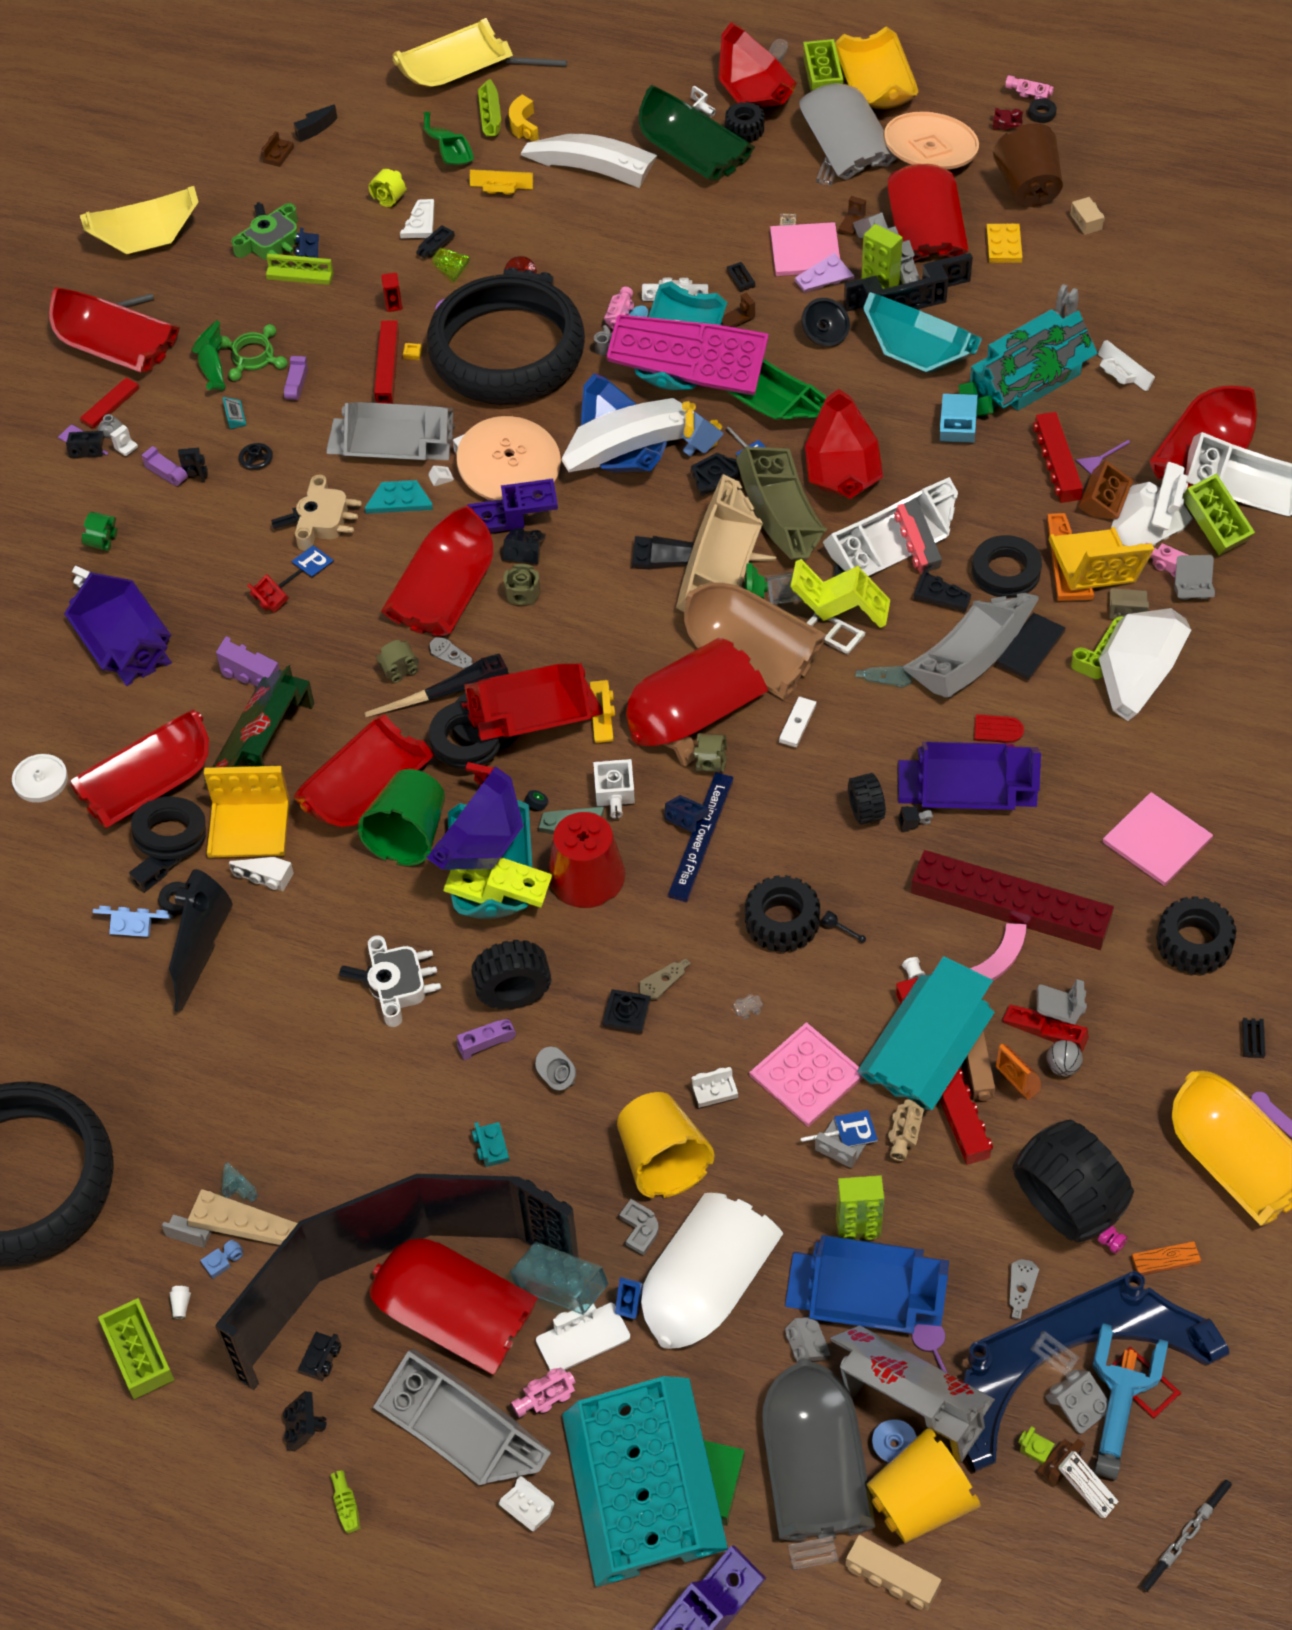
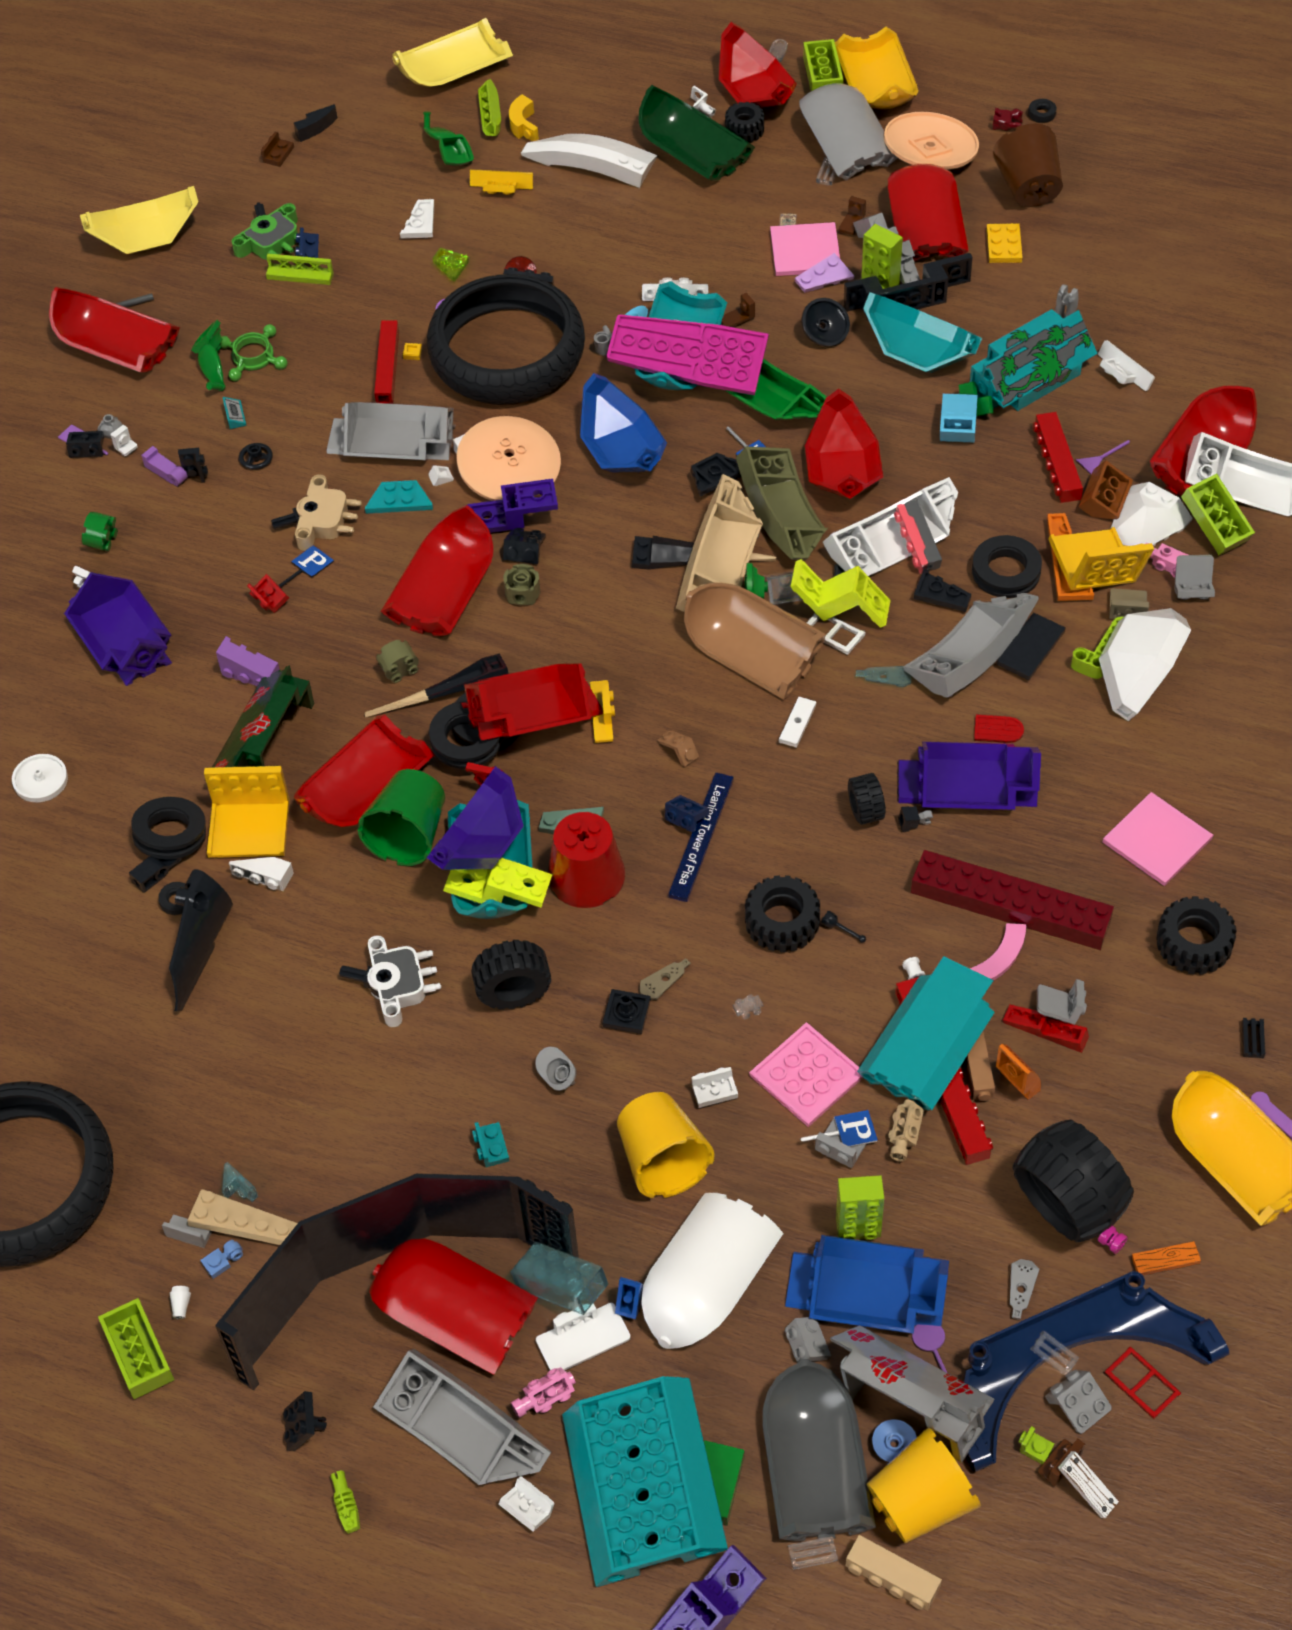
(109, 402): red tile -> none
(131, 923): light blue bracket -> none
(144, 769): red panel -> none
(296, 377): medium lavender leg -> none
(319, 1356): black bracket -> none
(387, 187): neon yellow brick -> none
(391, 292): red brick -> none
(435, 241): black hinge -> none
(443, 648): light grey piece -> none
(485, 1037): medium lavender leg -> none
(531, 61): dark grey bar -> none
(536, 800): black wheel -> none
(614, 784): white brick -> none
(619, 305): bright pink brick -> none
(624, 432): white slope -> none
(645, 1226): light grey plate -> none
(692, 693): red panel -> none
(698, 431): medium blue torso -> none
(711, 752): olive brick -> none
(733, 268): black tile -> none
(1033, 88): bright pink brick -> none
(1064, 1058): light grey piece -> none
(1087, 215): tan brick -> none
(1124, 1385): dark azure piece -> none
(1168, 1558): piece -> none
(1170, 495): white bracket -> none

